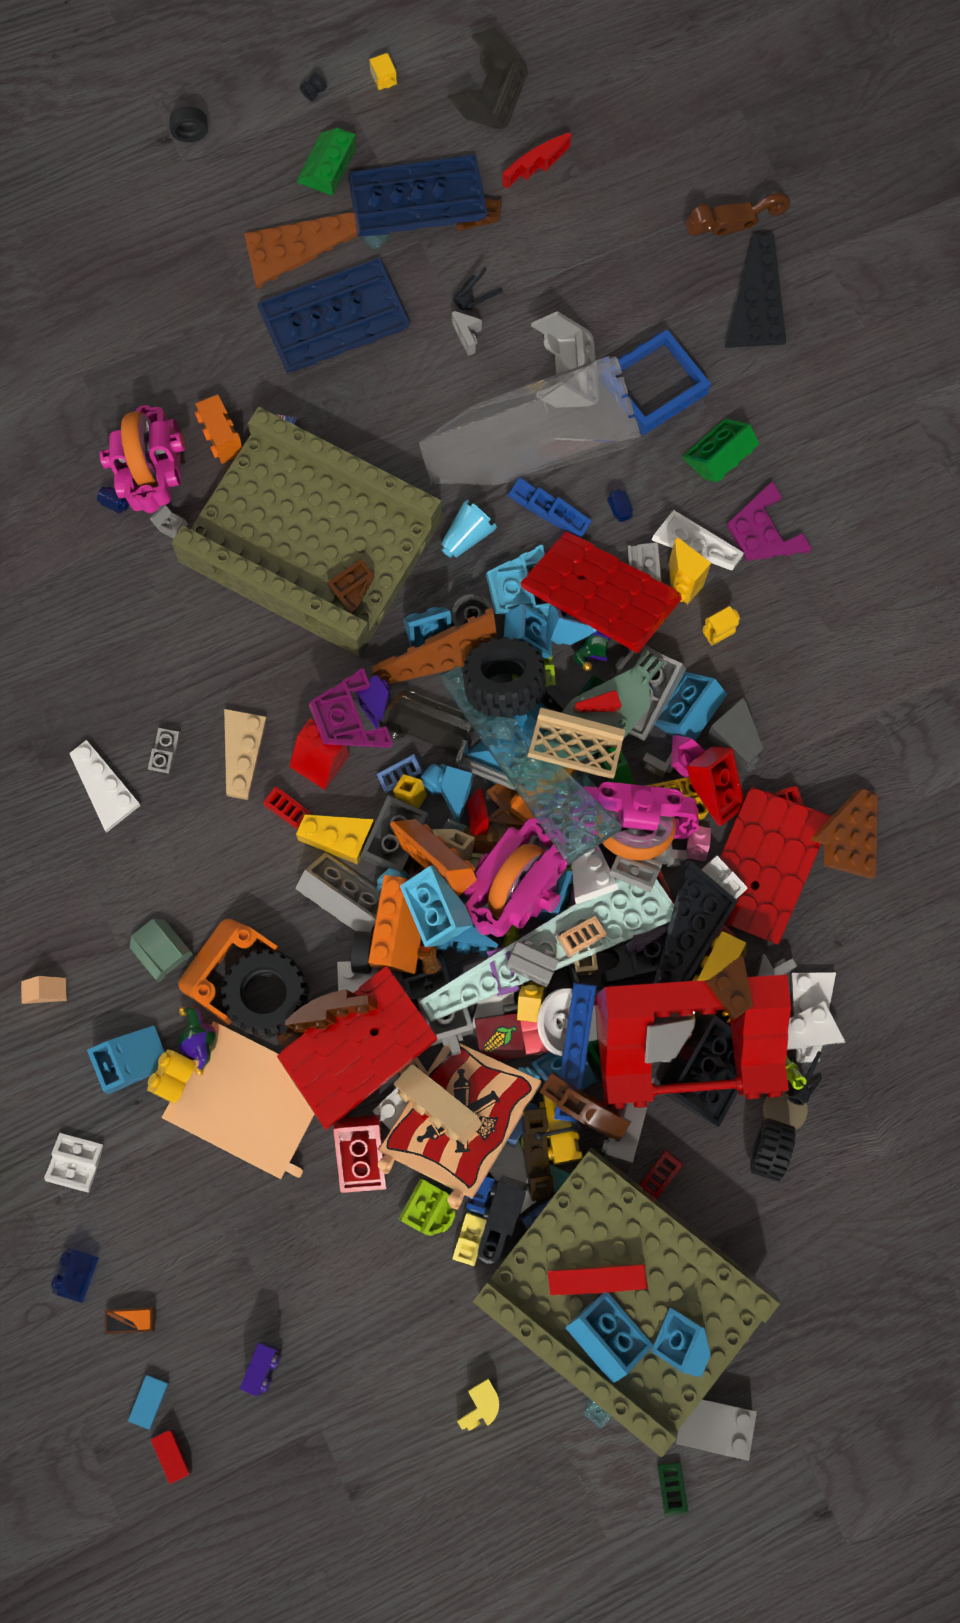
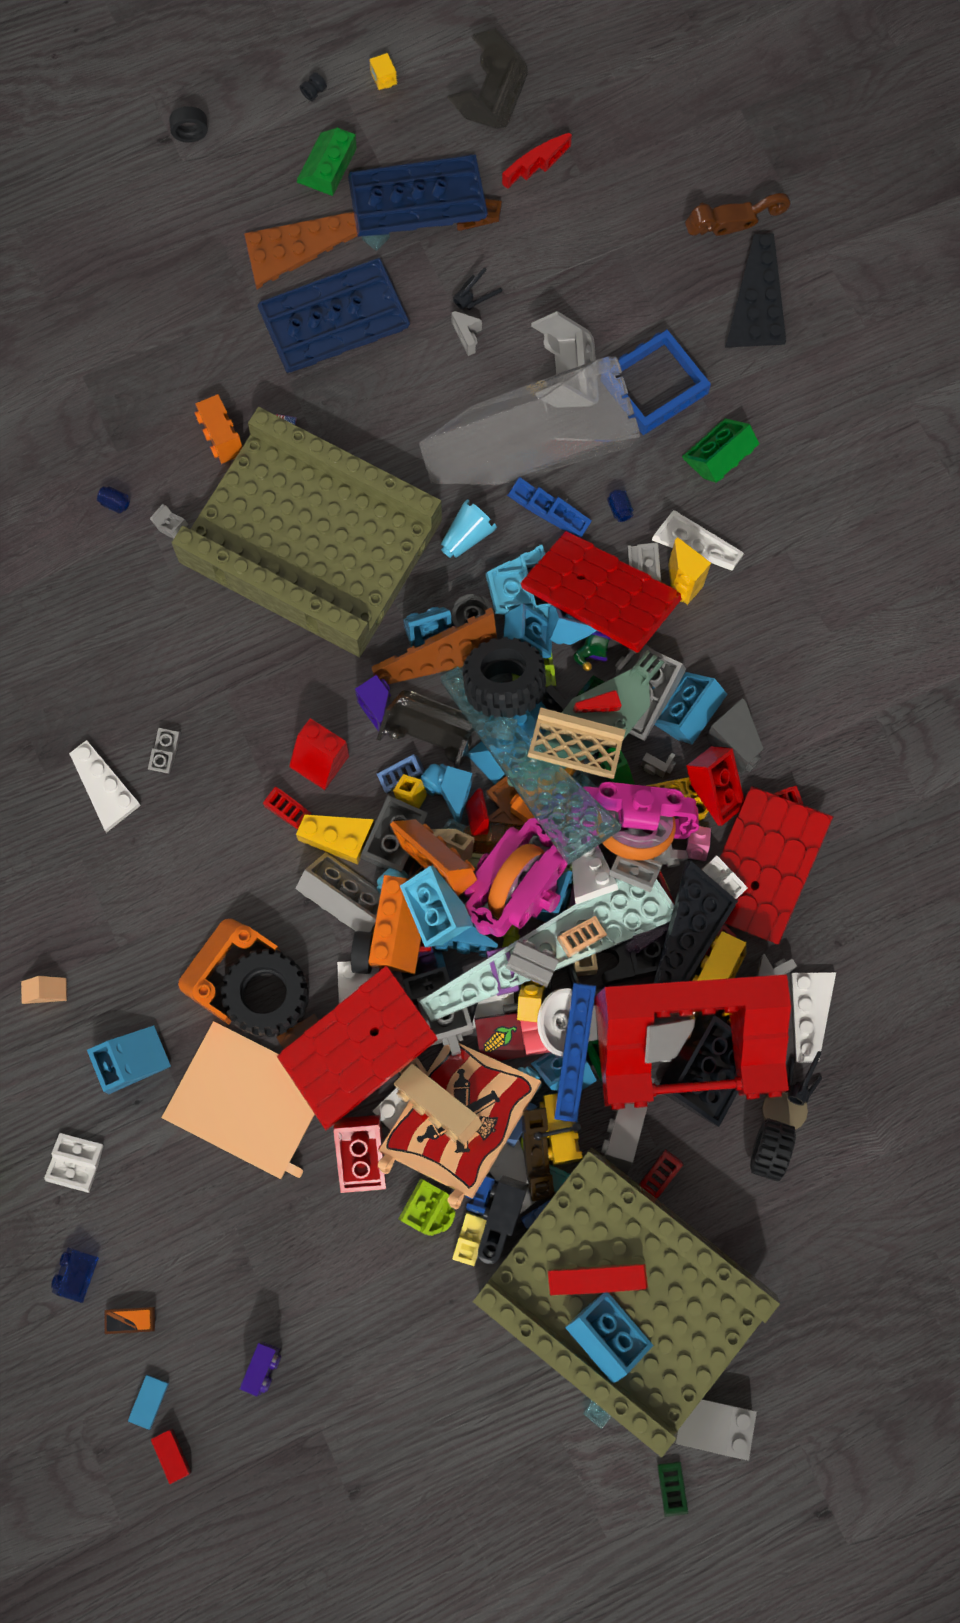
(145, 456): dark pink piece -> none
(159, 948): sand green slope -> none
(171, 1076): yellow brick -> none
(197, 1038): piece -> none
(242, 748): tan wing -> none
(325, 1009): reddish brown slope -> none
(339, 719): magenta wing -> none
(352, 585): reddish brown wing -> none
(430, 963): clear orange bush -> none
(486, 772): light grey axle -> none
(487, 1406): light yellow brick -> none
(585, 1108): reddish brown slope -> none
(682, 1344): dark azure slope -> none
(683, 751): dark pink slope -> none
(721, 625): yellow brick -> none
(732, 988): reddish brown wing -> none
(757, 534): magenta wing -> none
(794, 1075): lime pin -> none
(813, 1028): white wing -> none
(852, 836): dark orange wing -> none

